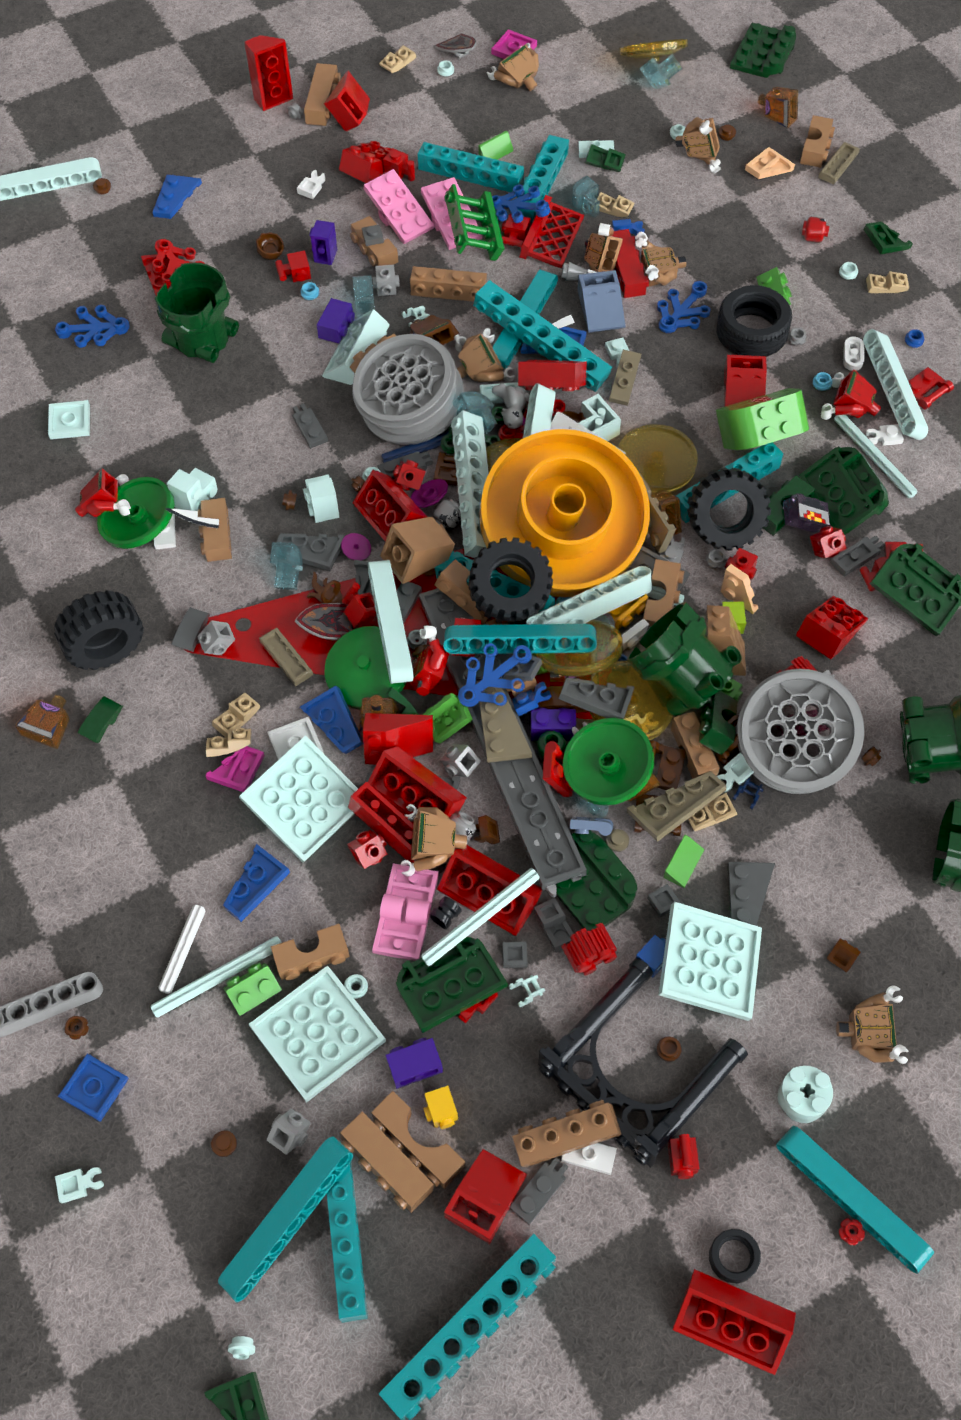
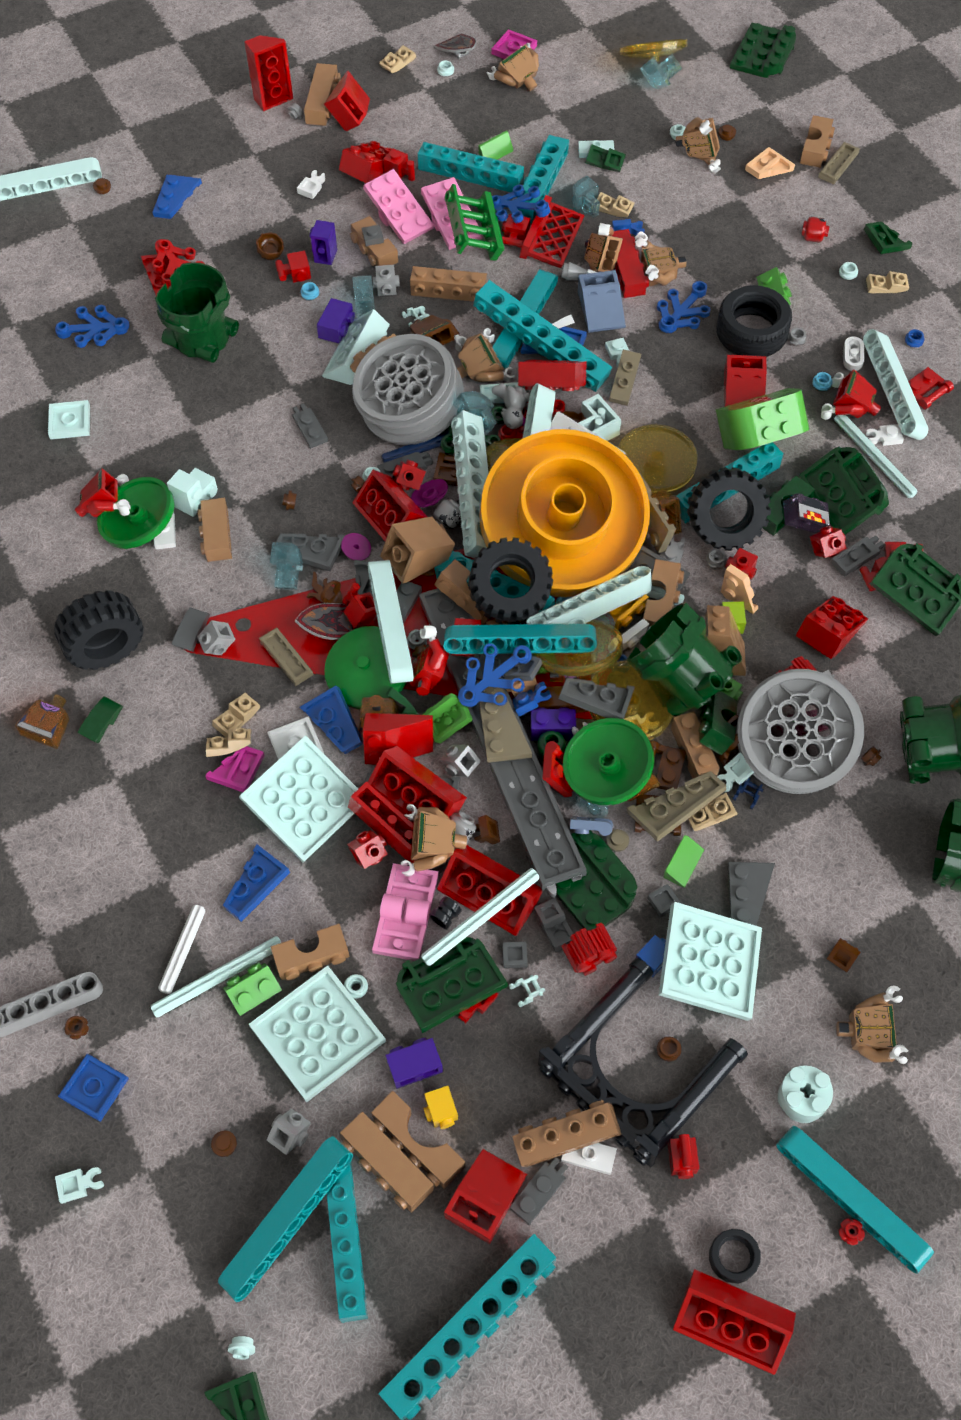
(192, 516): sticker -> none
(321, 498): light aqua brick -> none
(780, 105): clear orange torso -> none

